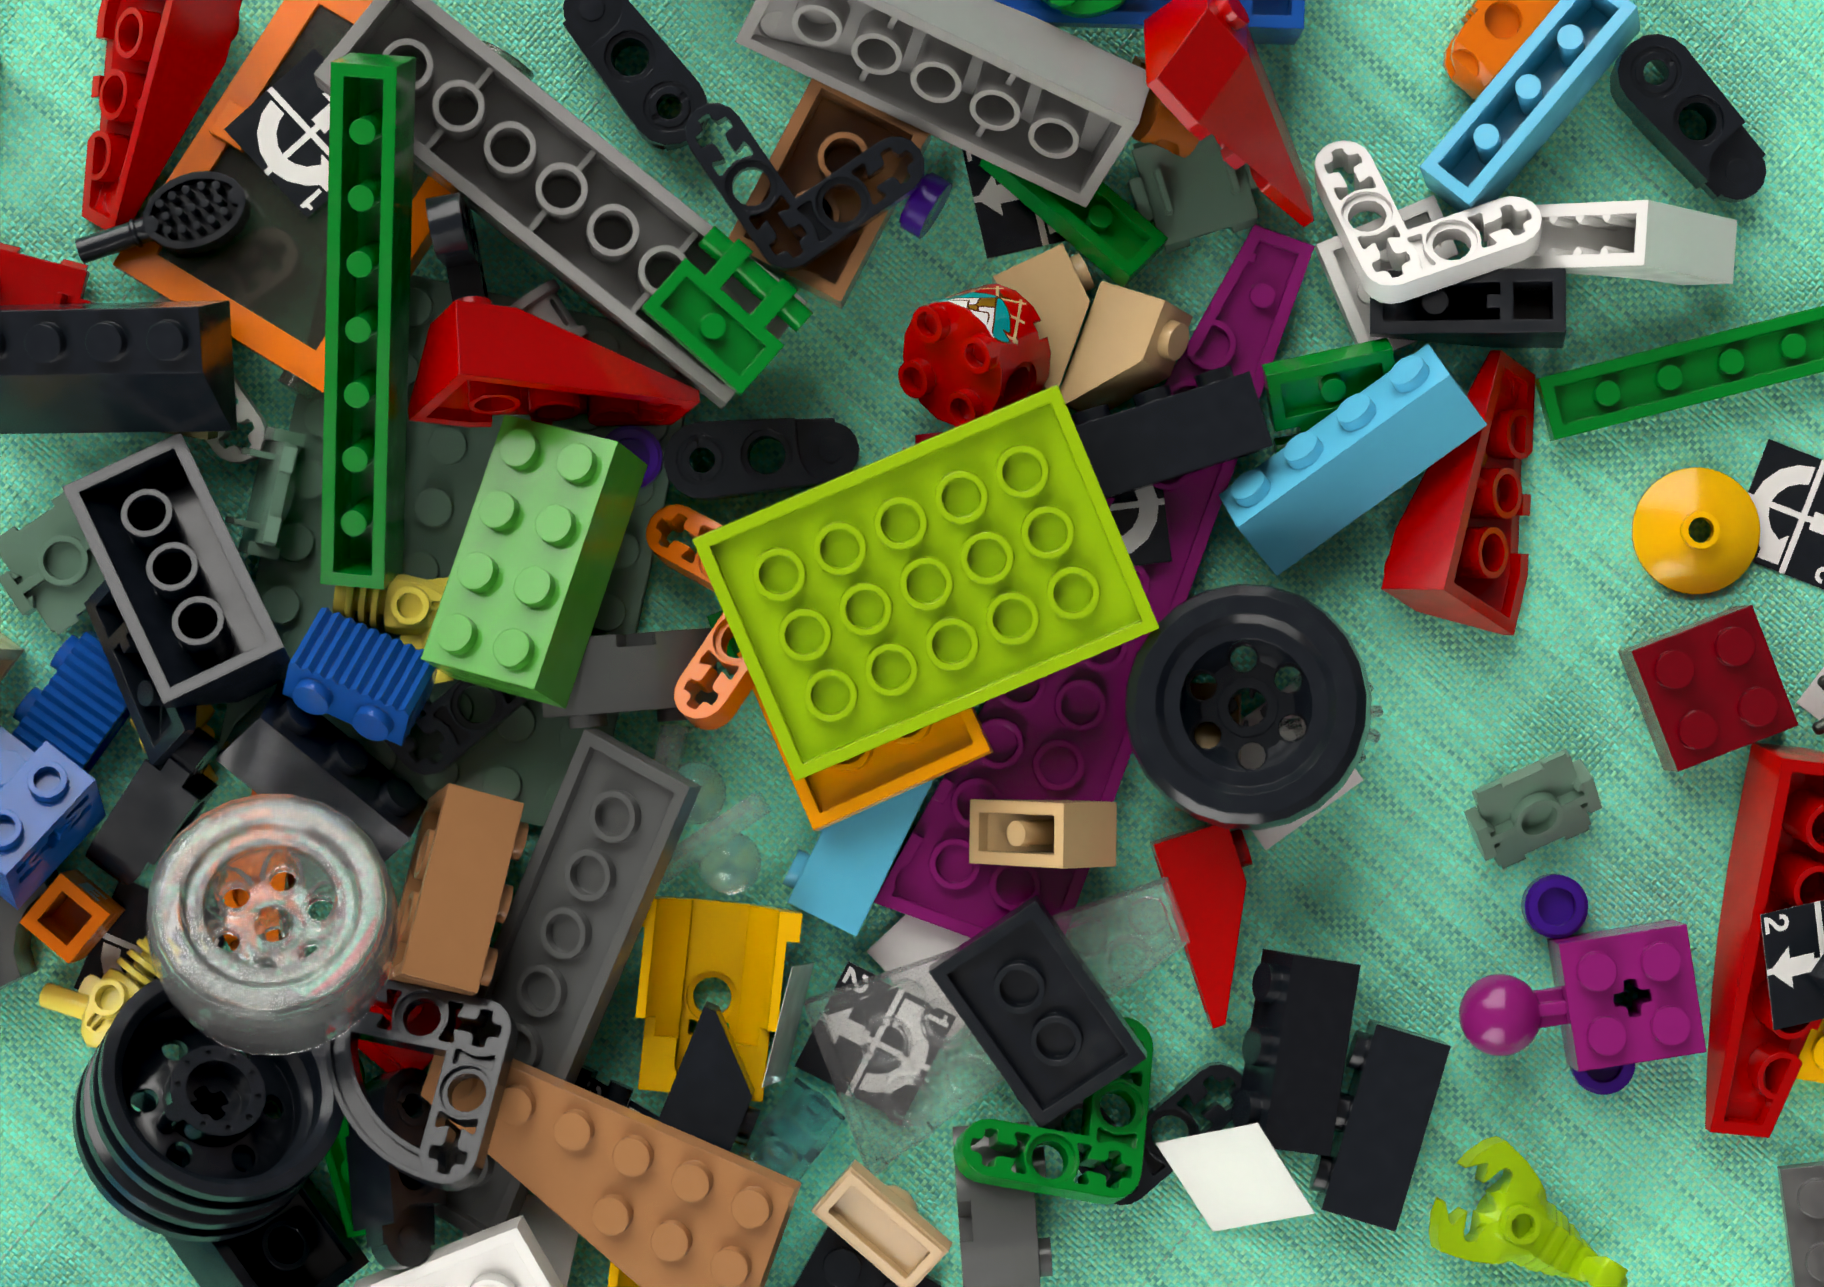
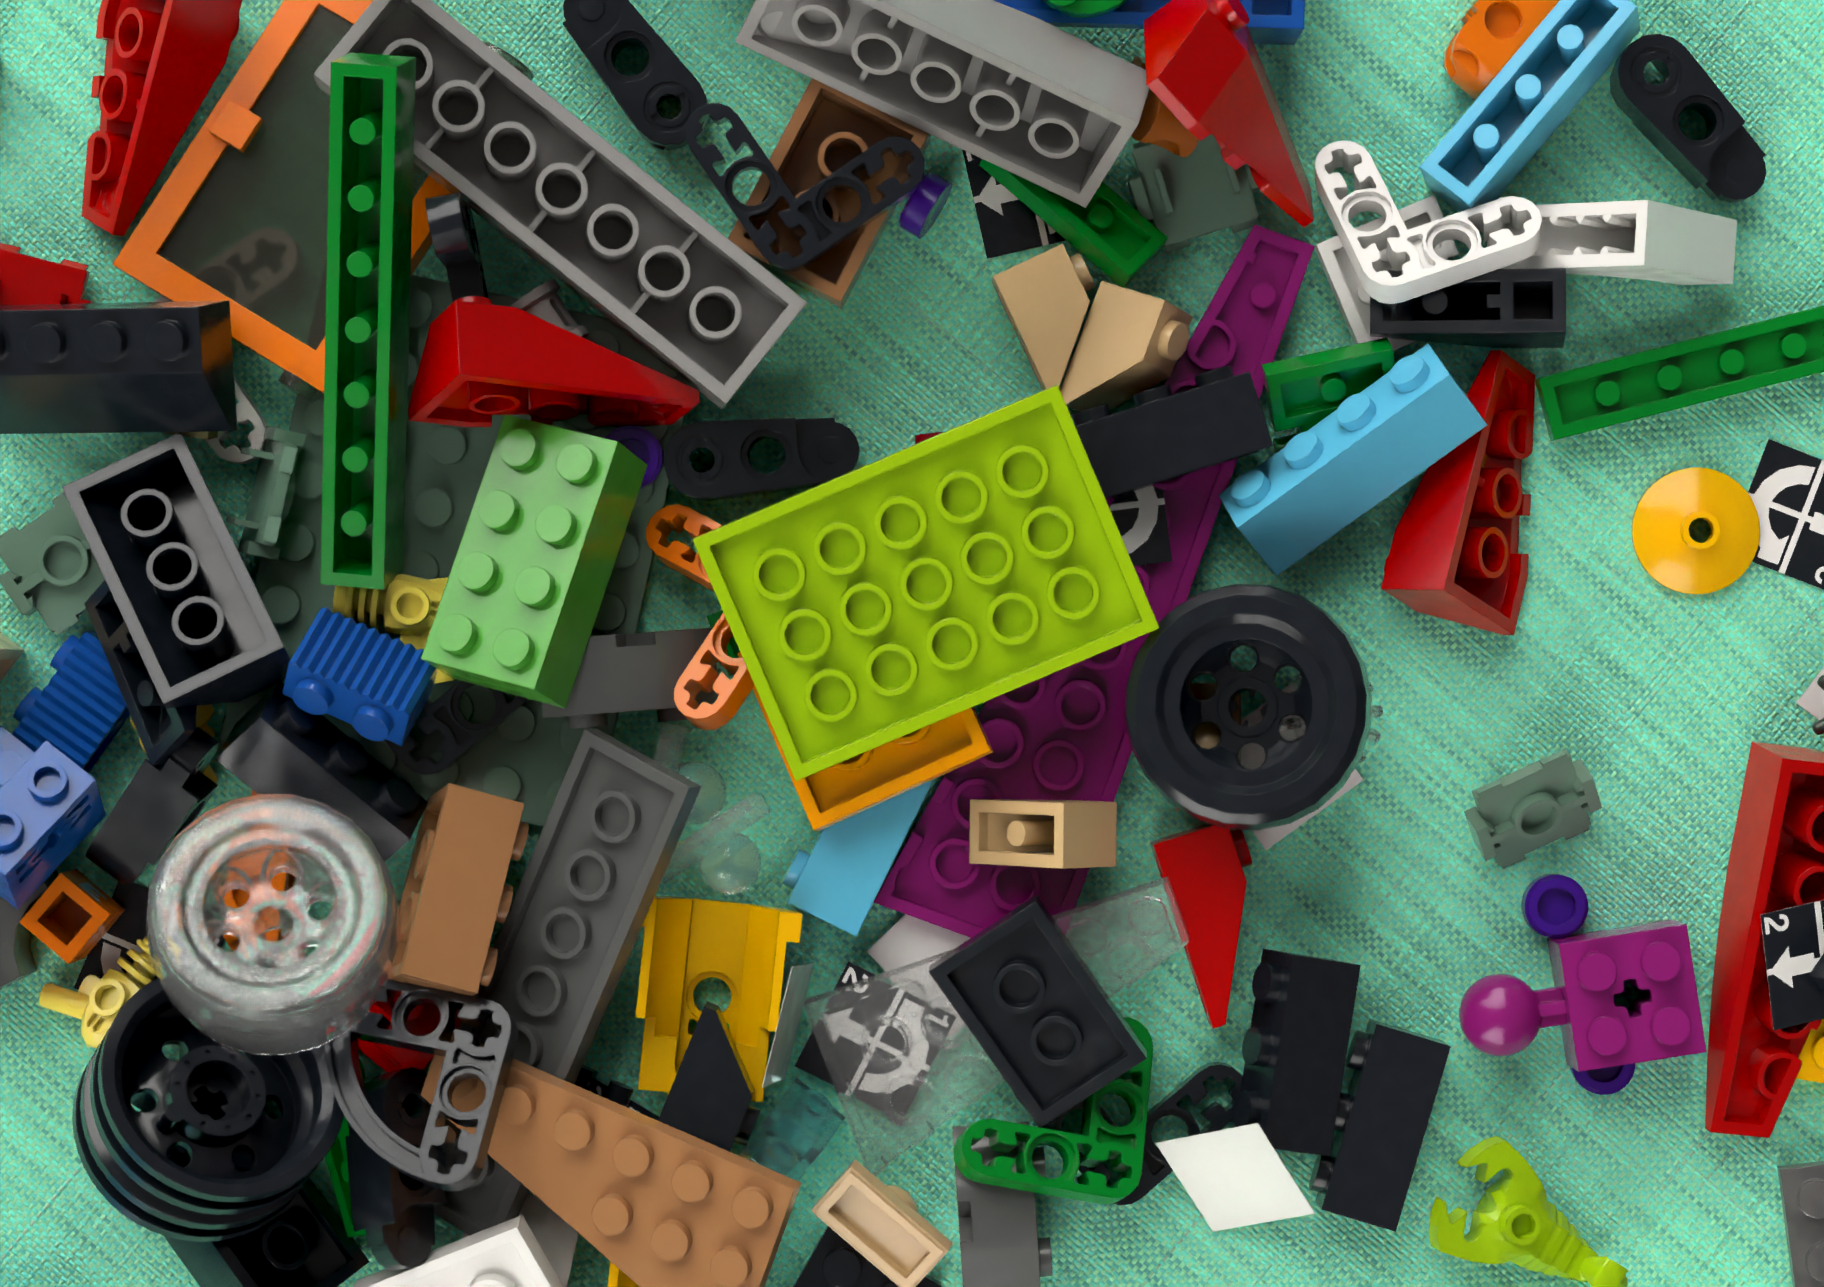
(182, 216): black piece -> none
(290, 134): black sticker -> none
(713, 324): green plate -> none
(973, 353): red brick -> none
(1708, 688): dark red brick -> none

